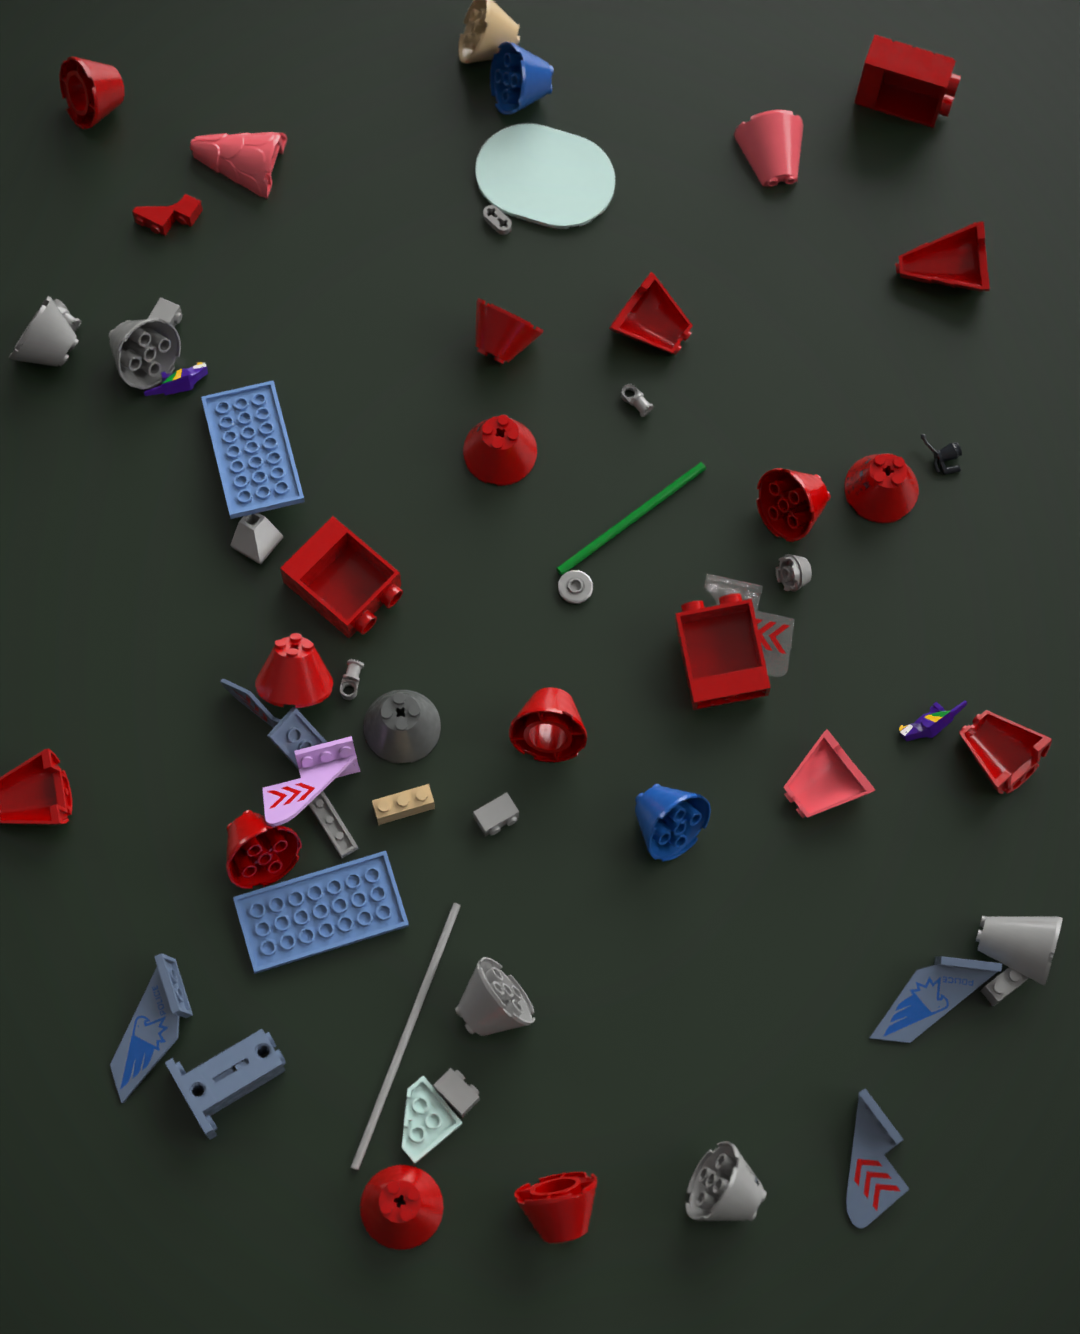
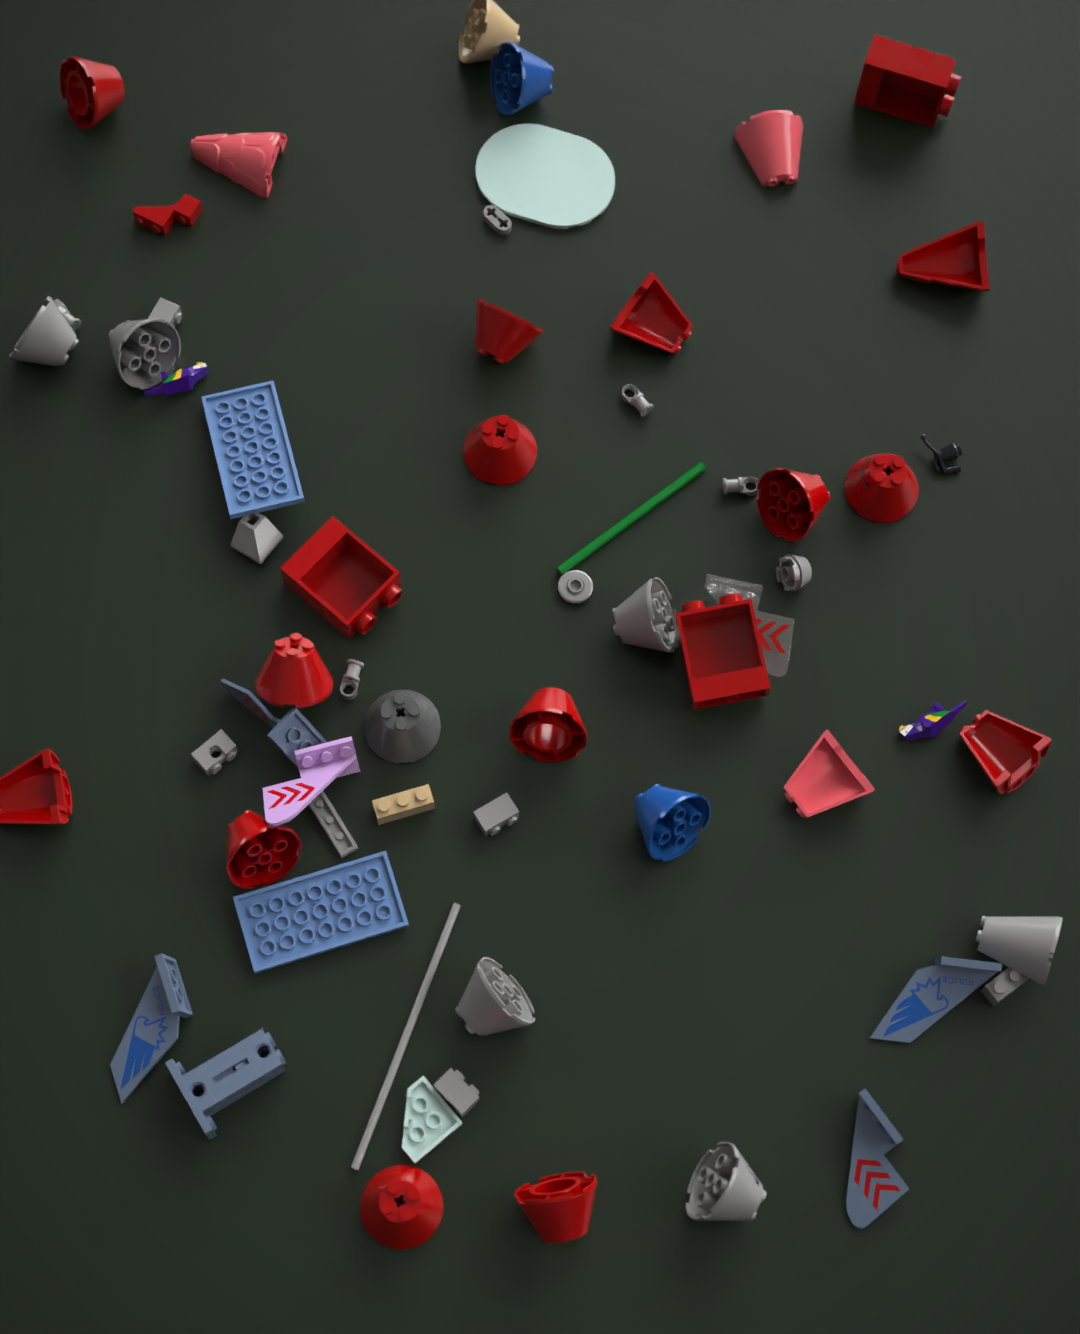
(218, 742): none -> light grey brick
(647, 618): none -> light grey cone
(739, 485): none -> light grey connector

